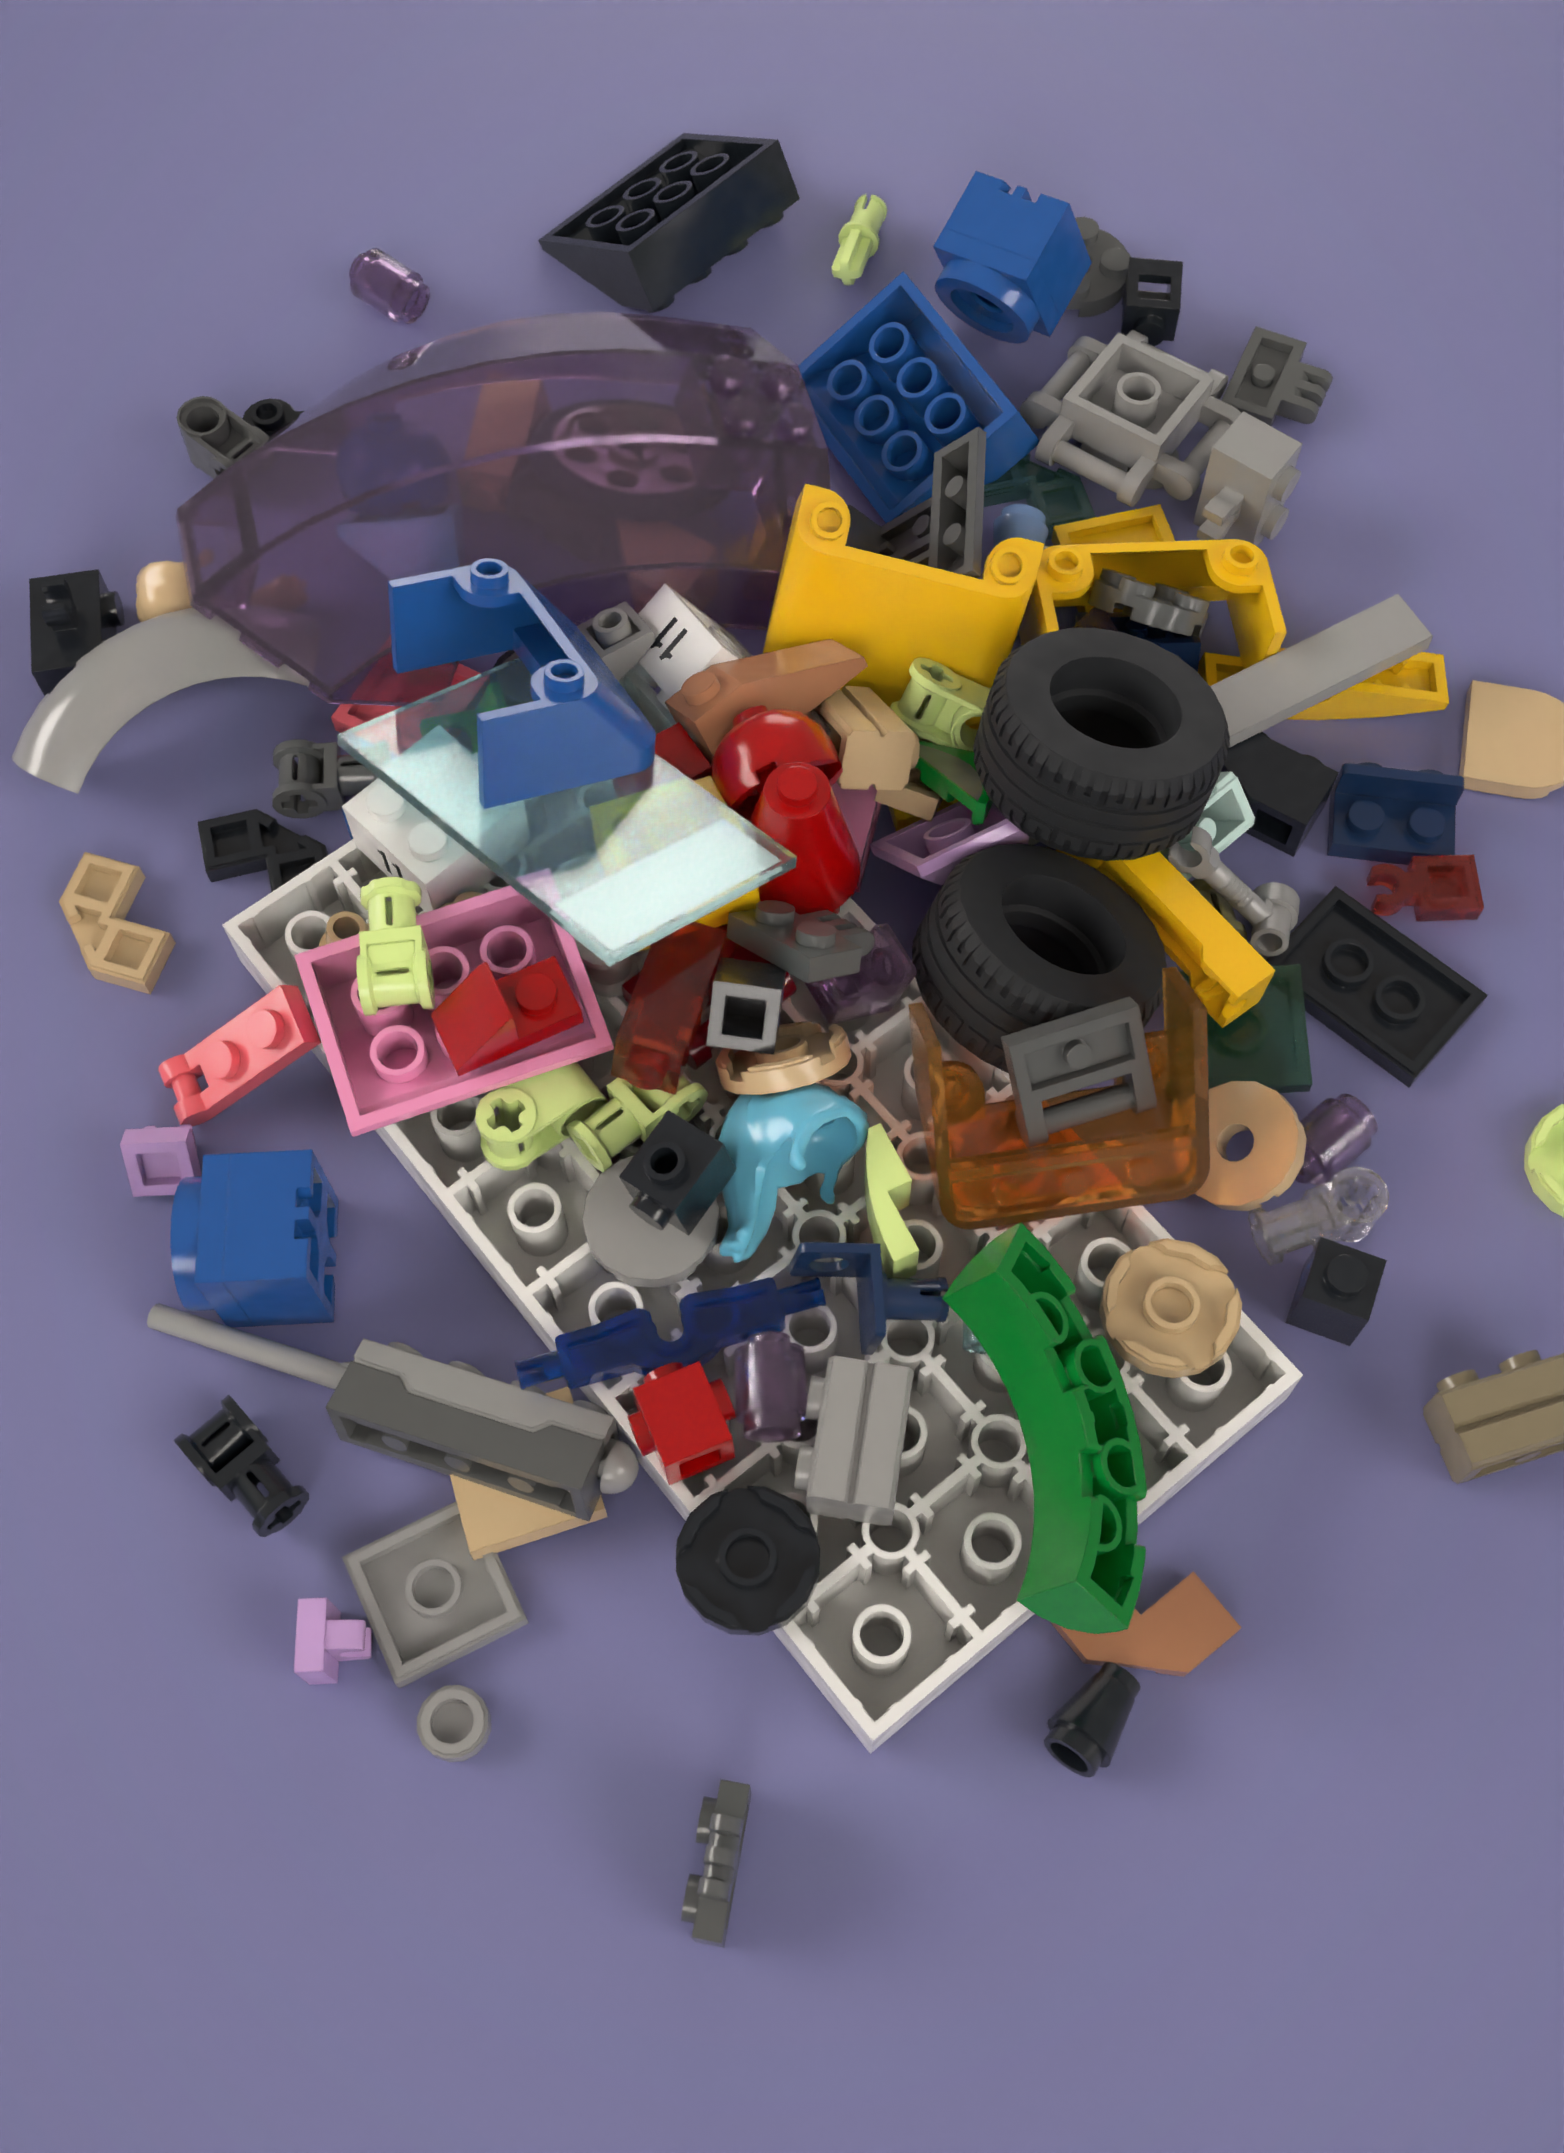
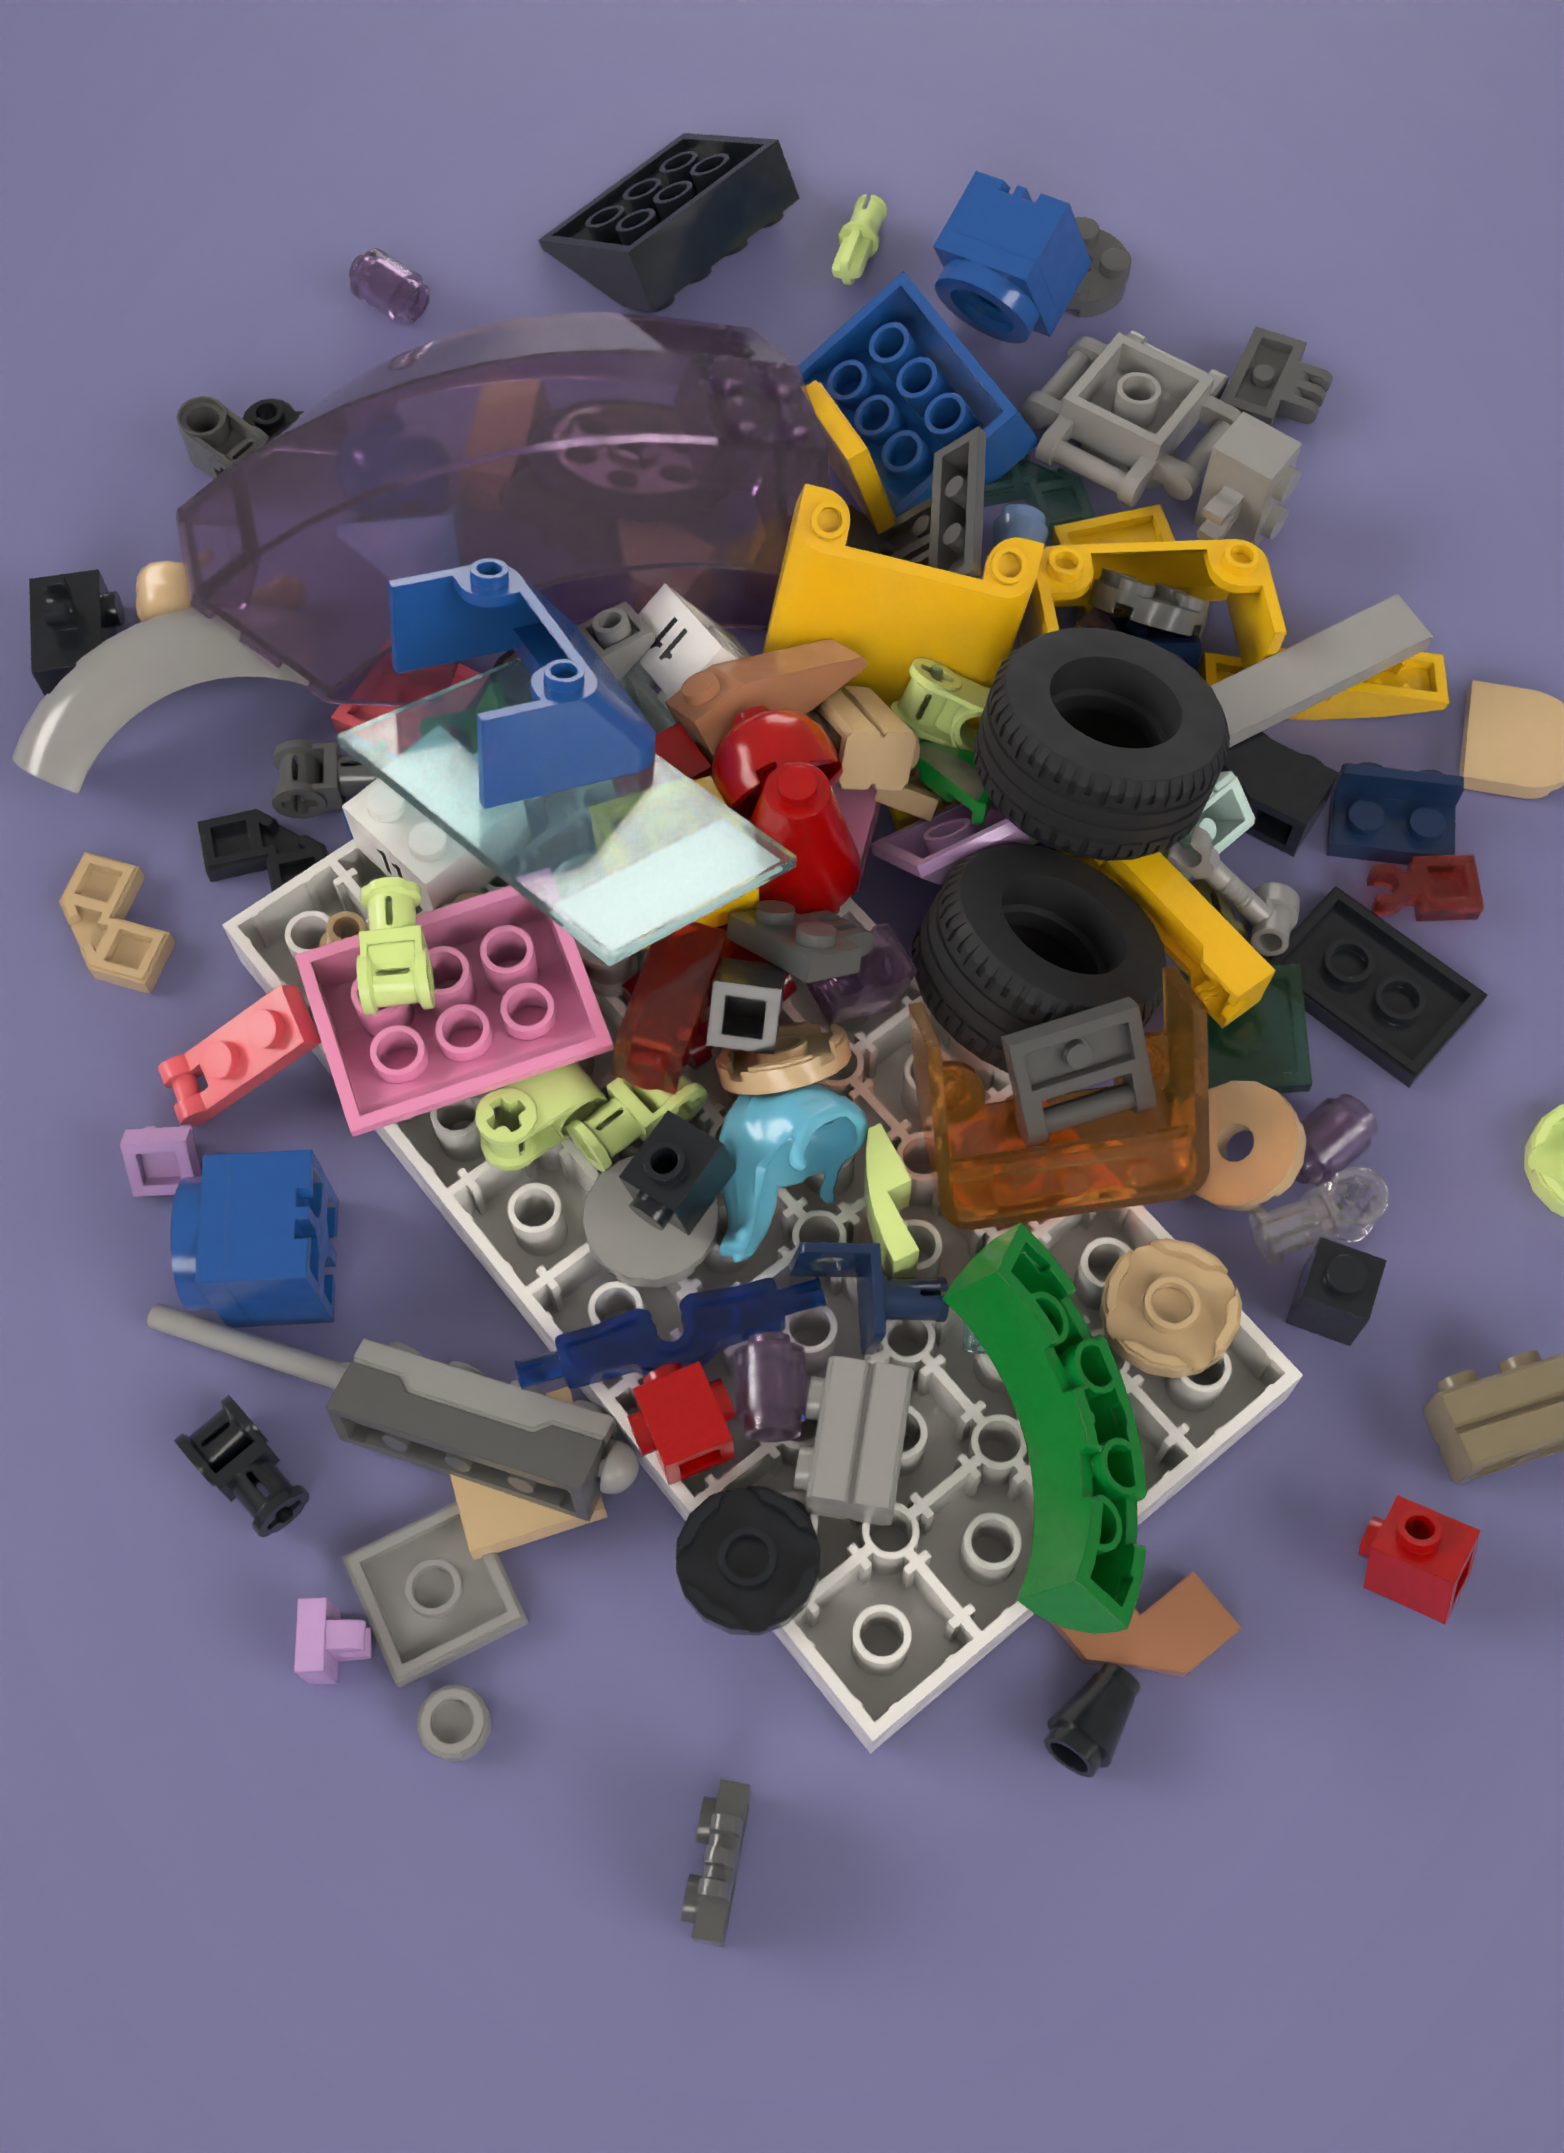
(501, 1016): red slope -> none
(851, 459): none -> yellow tile
(1148, 311): black brick -> none
(1418, 1558): none -> red brick

